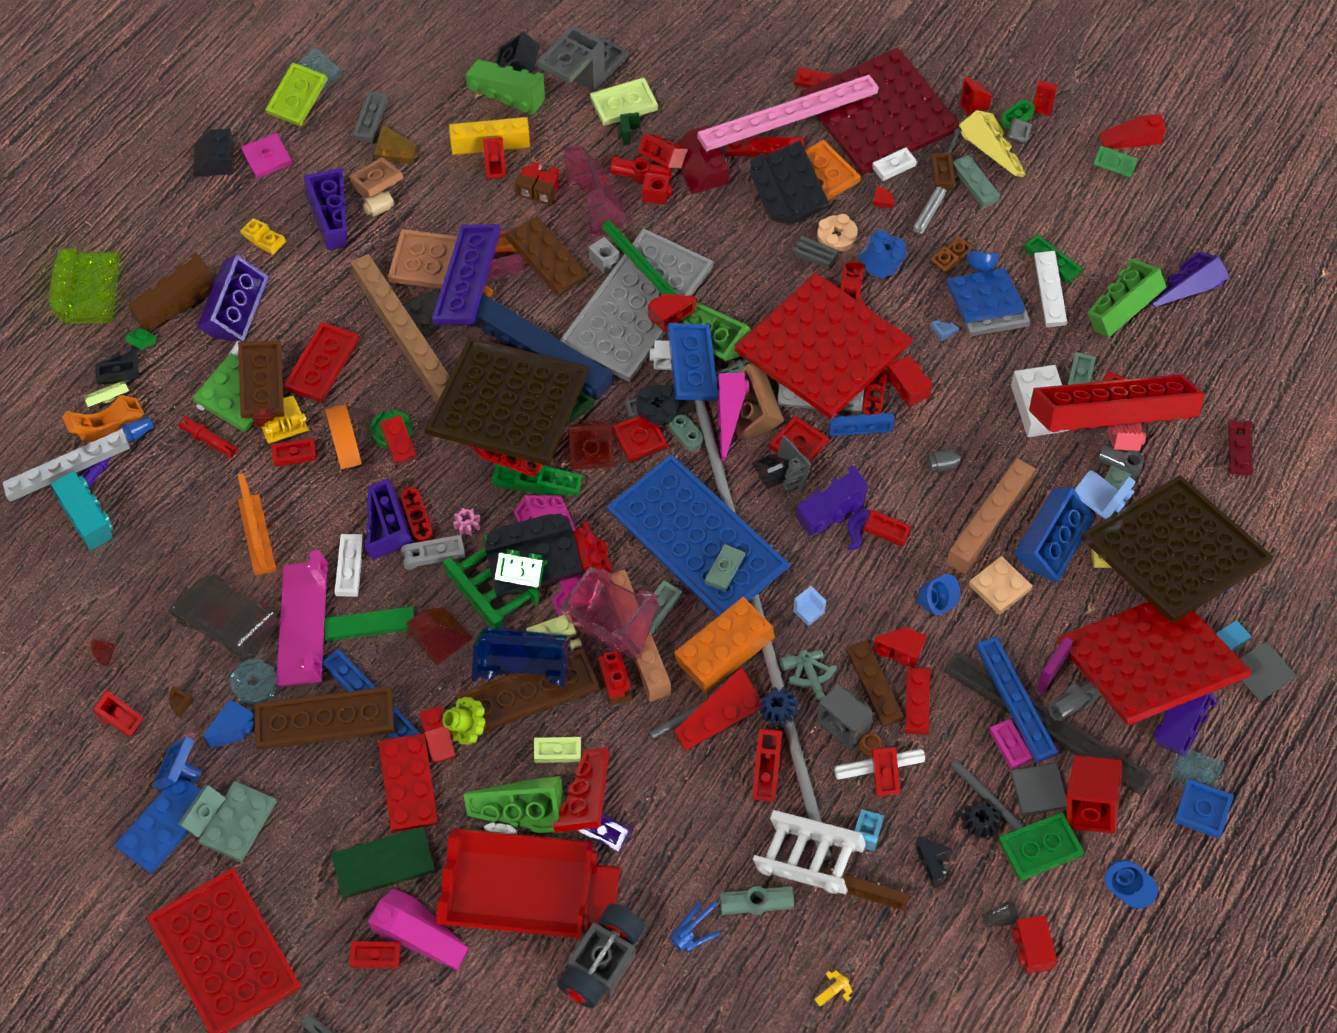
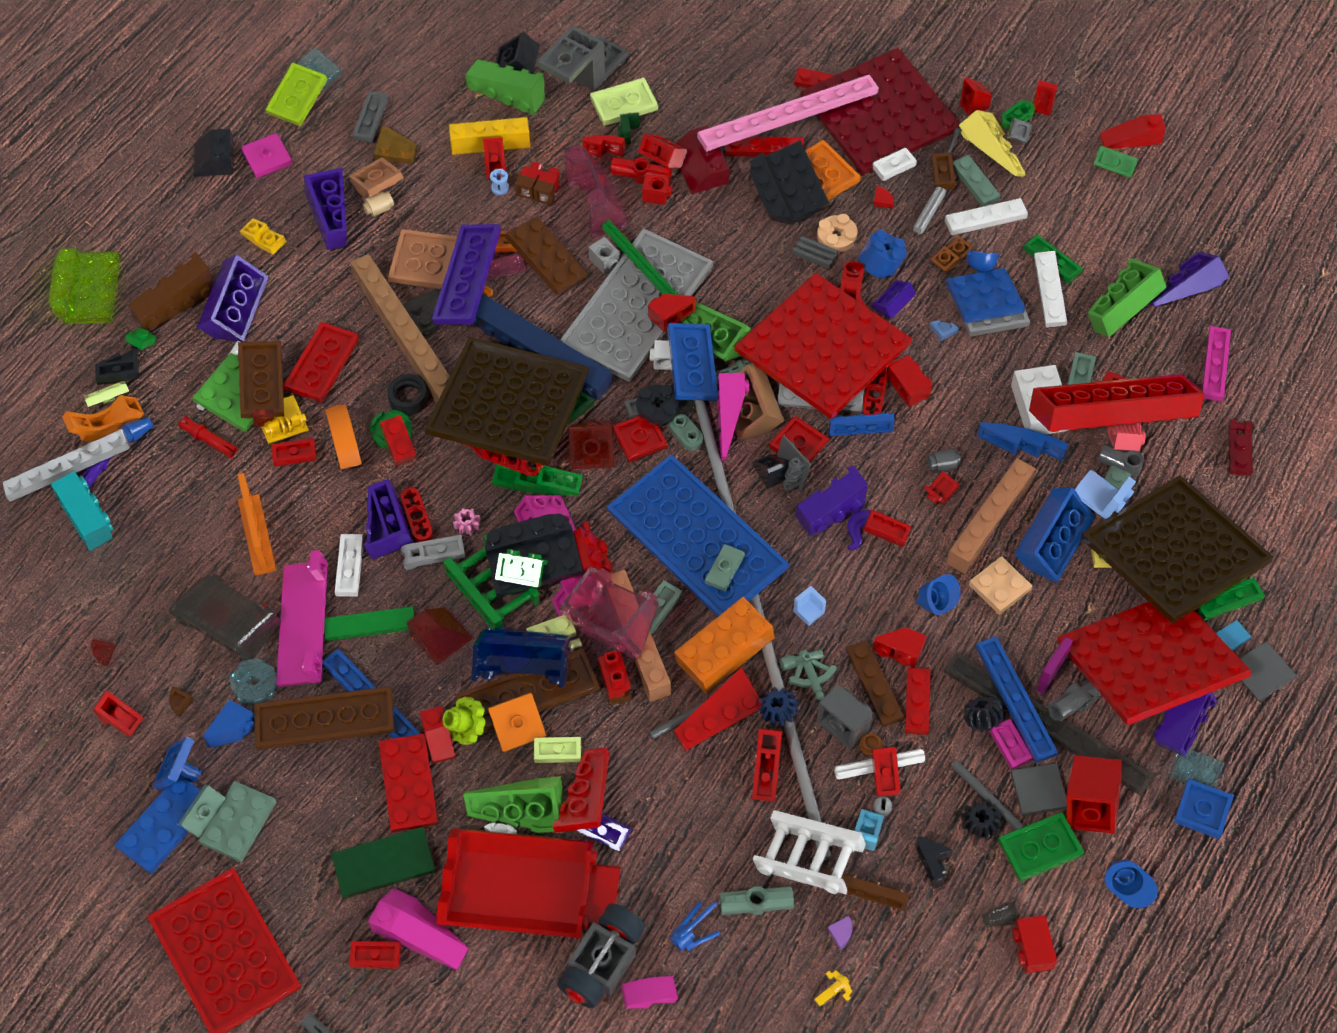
(405, 381): none -> black tyre
(504, 186): none -> light blue bush
(516, 722): none -> orange plate
(598, 144): none -> red slope
(648, 991): none -> dark pink slope
(841, 932): none -> medium lavender tile
(877, 806): none -> light grey hinge
(894, 298): none -> dark purple slope
(942, 489): none -> red bracket
(983, 713): none -> black gear
(986, 216): none -> white plate
(1015, 438): none -> blue slope
(1216, 363): none -> dark pink plate
(1232, 599): none -> green plate

